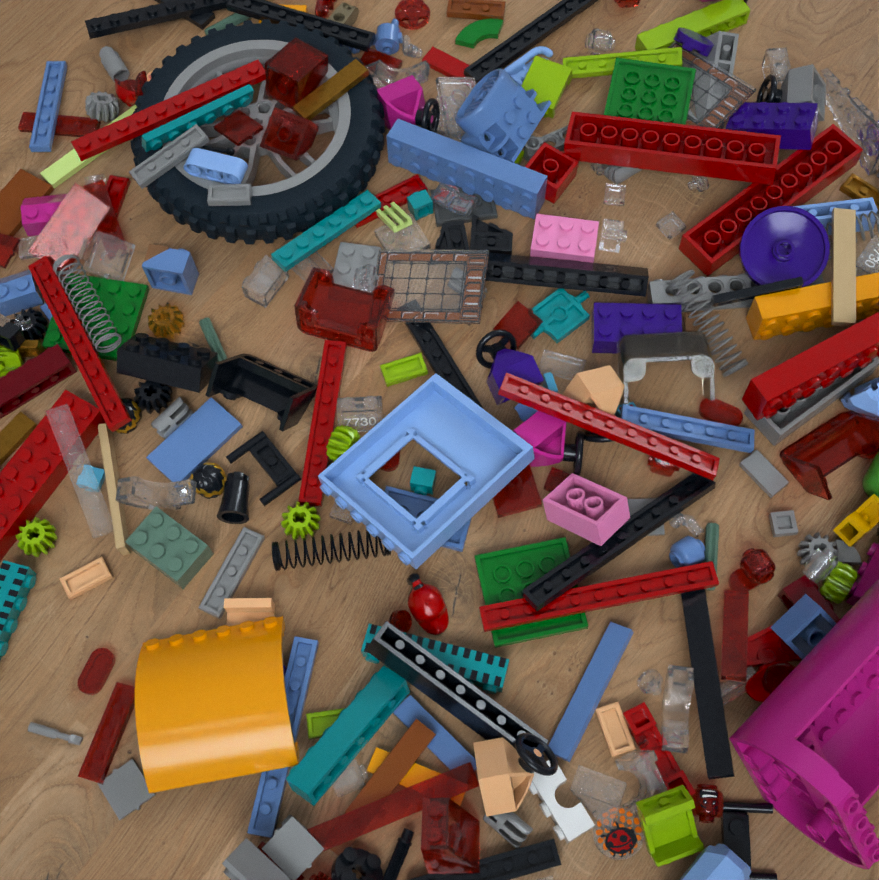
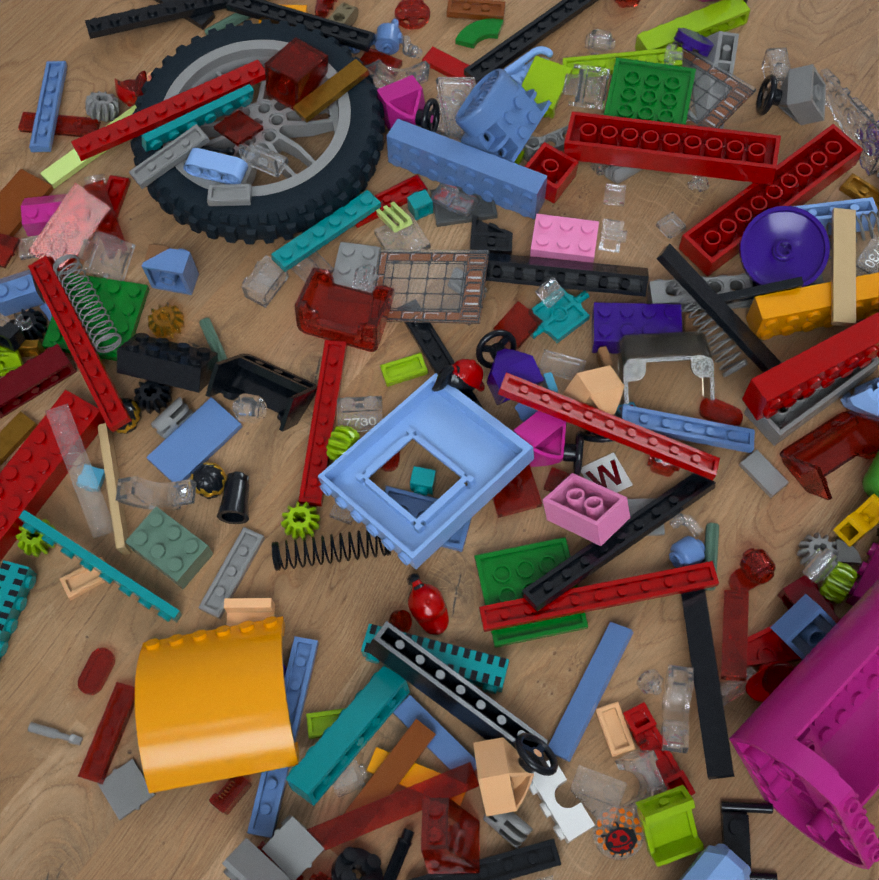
(90, 562): none -> teal plate
(113, 64): light grey arm -> none
(230, 794): none -> clear red piece
(249, 408): none -> clear head
(263, 159): none -> clear panel
(271, 461): black plate -> none
(288, 134): clear red slope -> none
(452, 237): black wing -> none
(461, 375): none -> hair
(550, 292): none -> clear tile
(587, 87): none -> clear panel
(603, 357): none -> medium nougat tile
(607, 473): none -> white sticker
(672, 54): none -> clear tile
(708, 803): clear red head -> none
(717, 309): none -> black tile
(783, 523): light grey plate -> none
(792, 121): dark purple brick -> none

